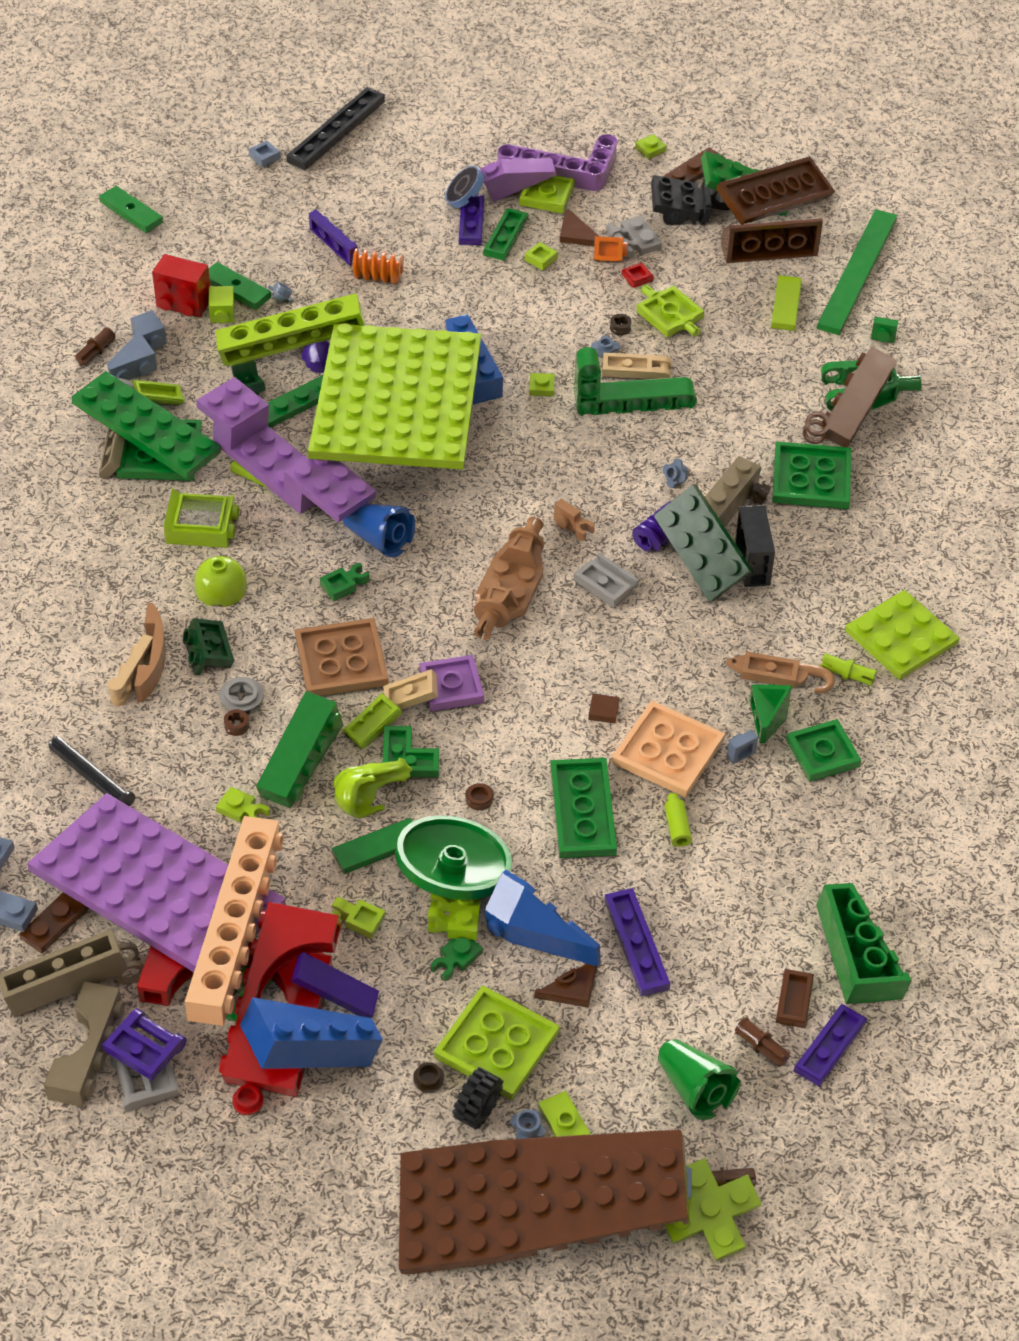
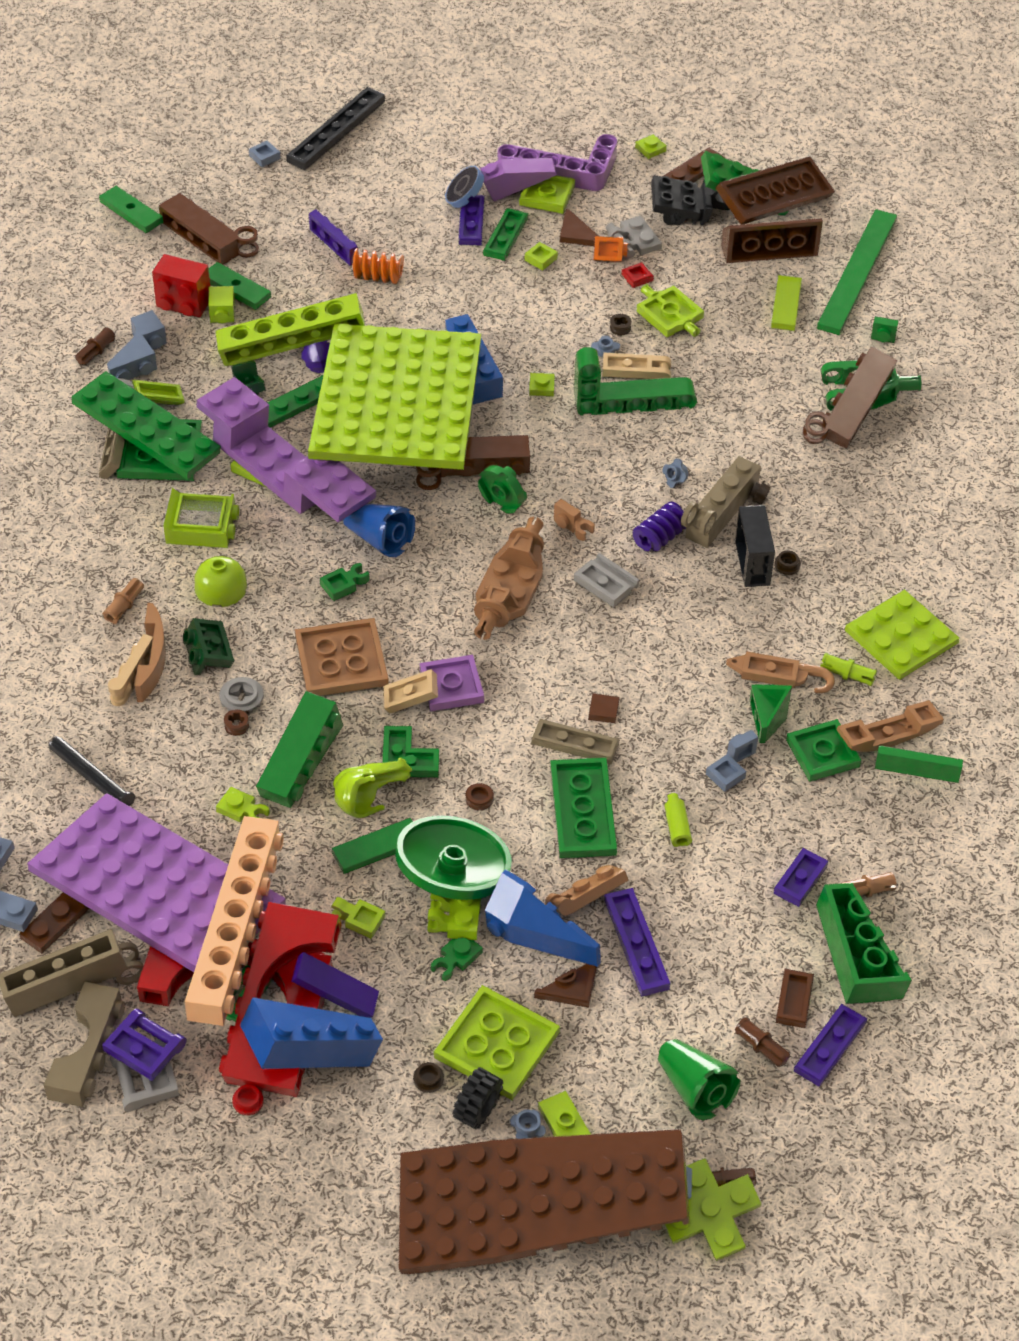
(123, 601): none -> medium nougat axle
(205, 230): none -> reddish brown hinge
(281, 292): sand blue plate -> none
(371, 721): lime plate -> none
(484, 452): none -> reddish brown hinge
(502, 487): none -> green plate
(574, 741): none -> dark tan tile
(587, 890): none -> medium nougat plate
(668, 748): light nougat plate -> none
(703, 543): plate -> none
(726, 772): none -> sand blue plate
(787, 557): none -> dark brown plate
(801, 877): none -> dark purple plate
(812, 475): green plate -> none
(874, 884): none -> medium nougat axle
(915, 721): none -> medium nougat slope
(918, 764): none -> green tile

